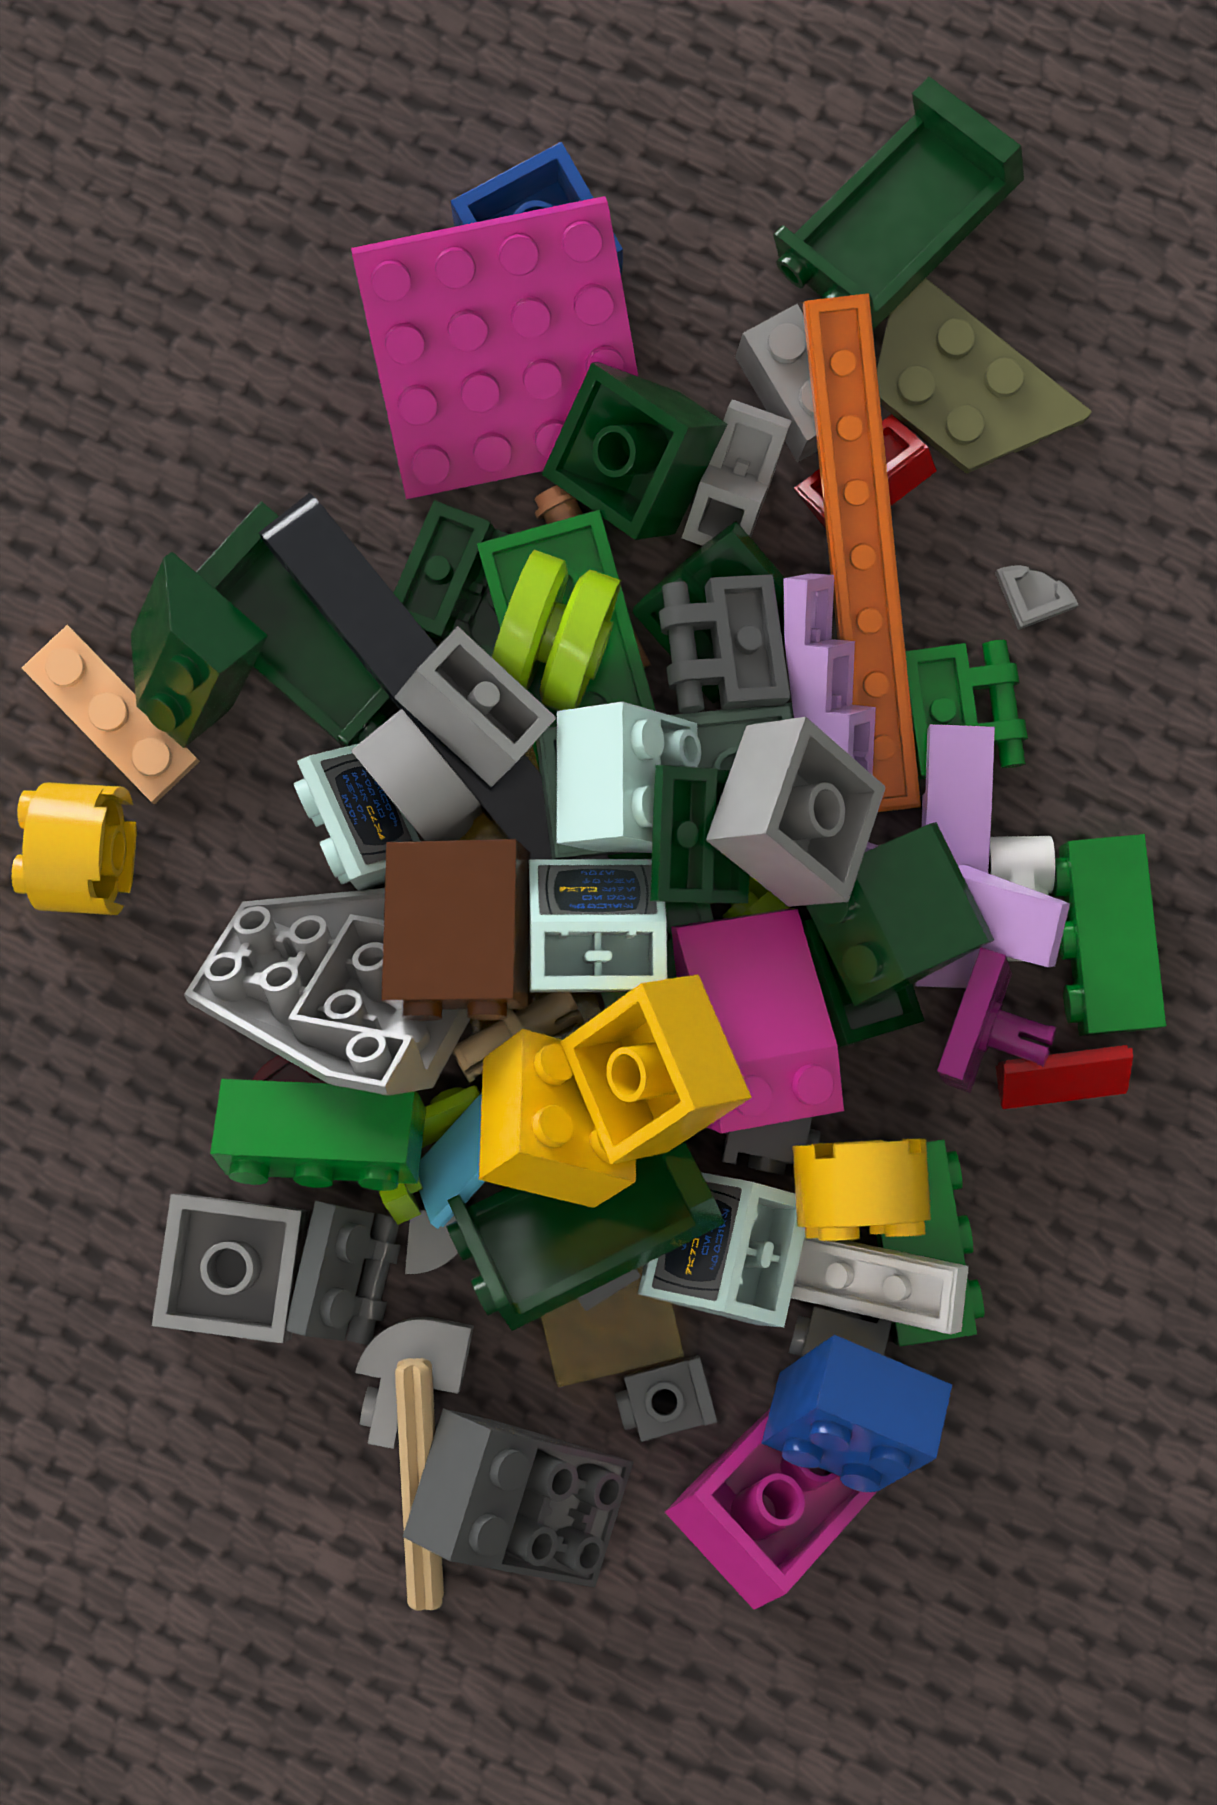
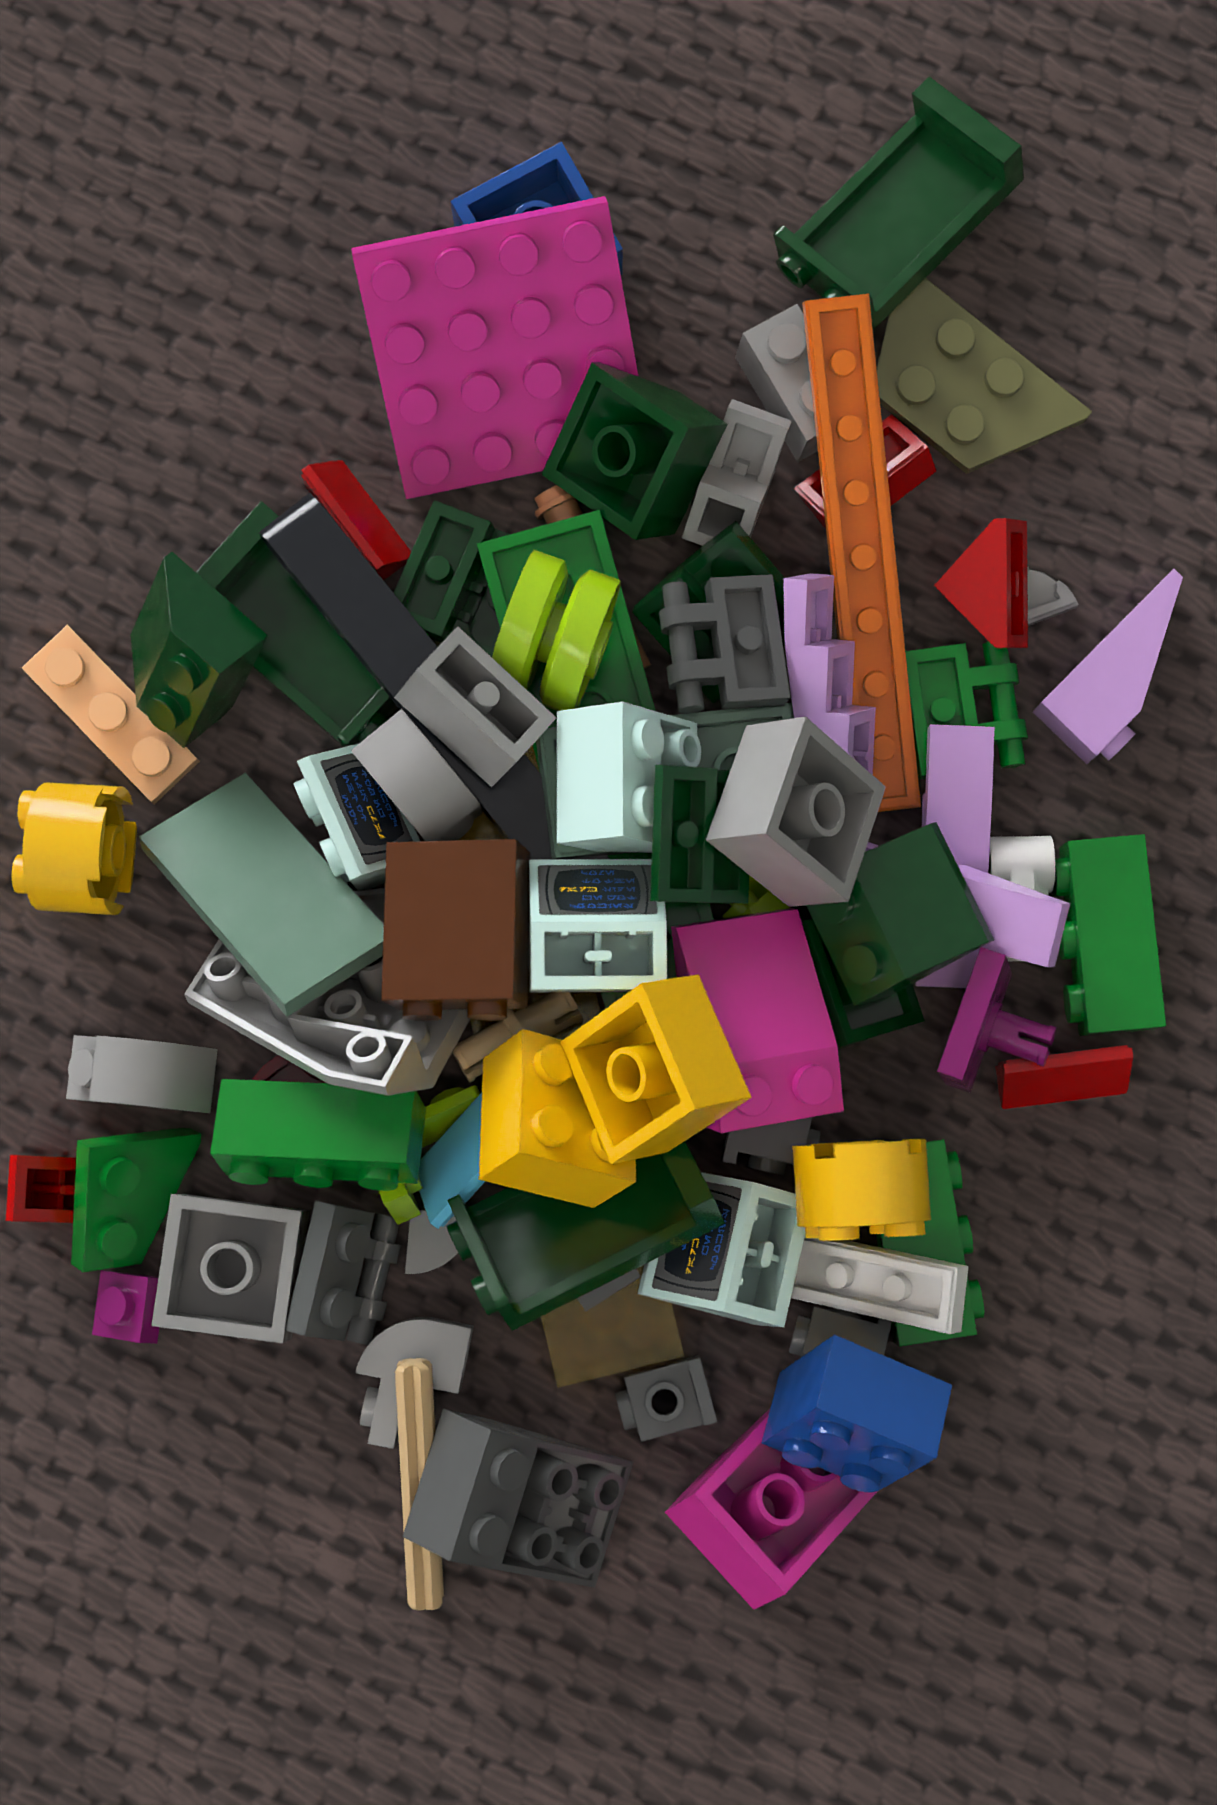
(41, 1189): none -> red slope
(125, 1193): none -> green wing
(126, 1307): none -> magenta plate
(141, 1073): none -> light grey brick
(266, 893): none -> sand green tile
(357, 515): none -> red slope
(992, 583): none -> red slope
(1112, 681): none -> lavender slope

